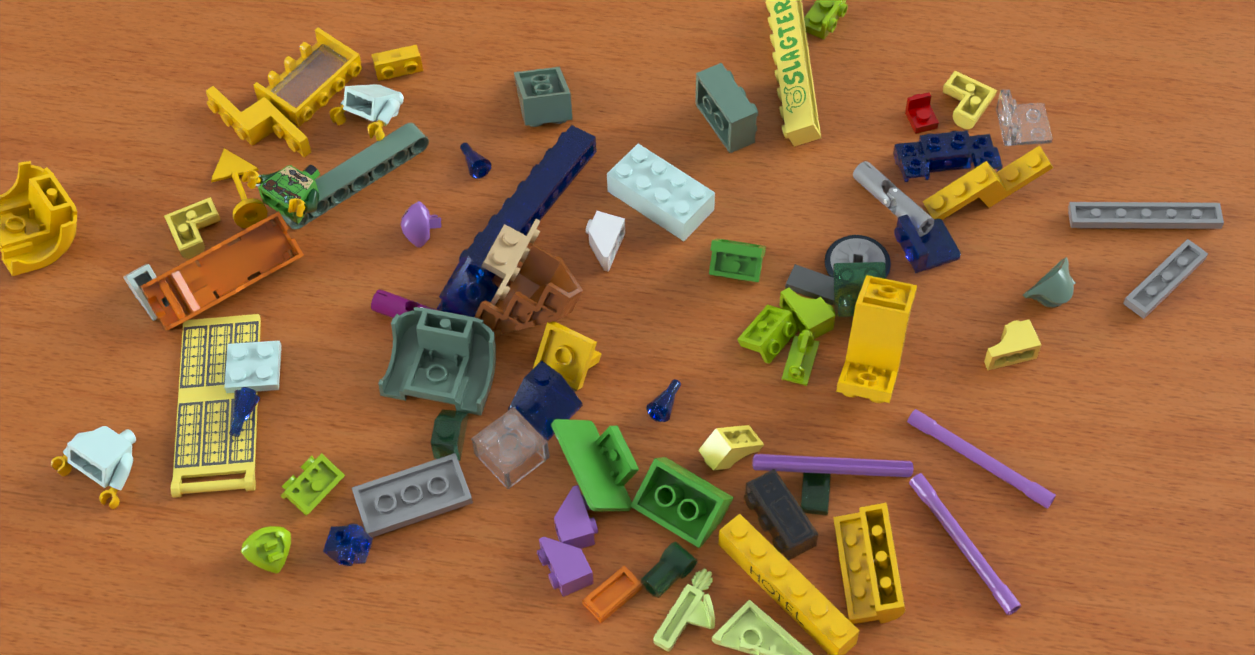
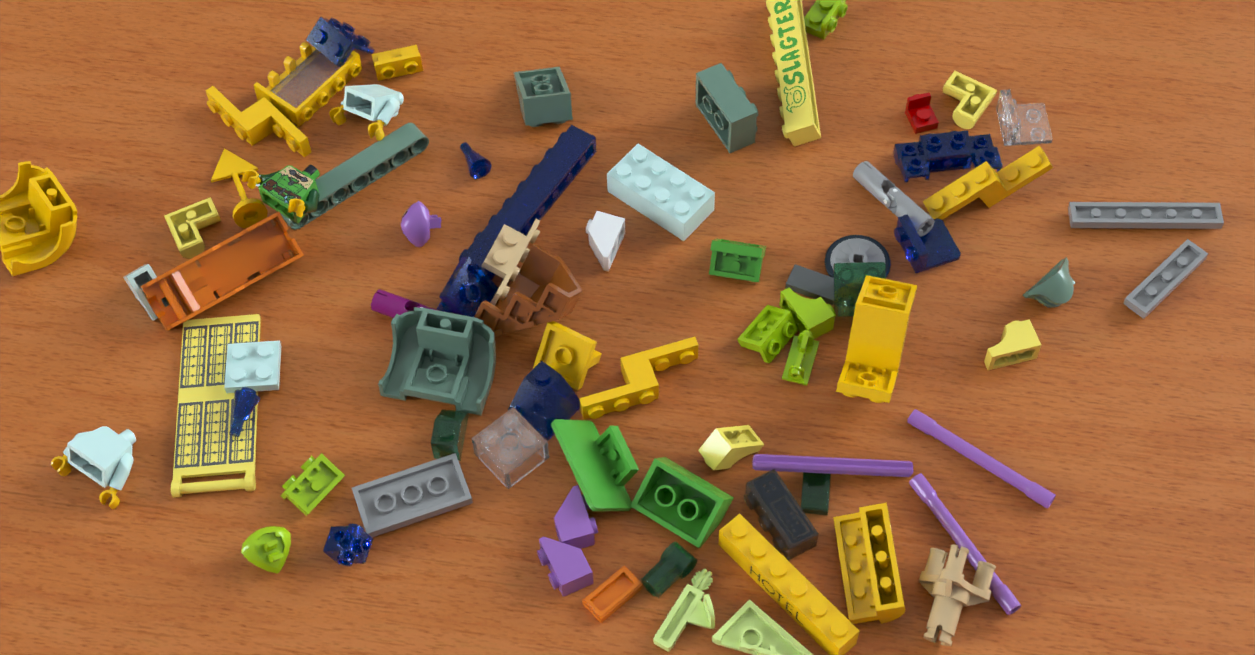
(337, 40): none -> clear blue bracket
(639, 378): none -> yellow bracket
(661, 407): clear blue cone -> none
(952, 590): none -> tan wheel

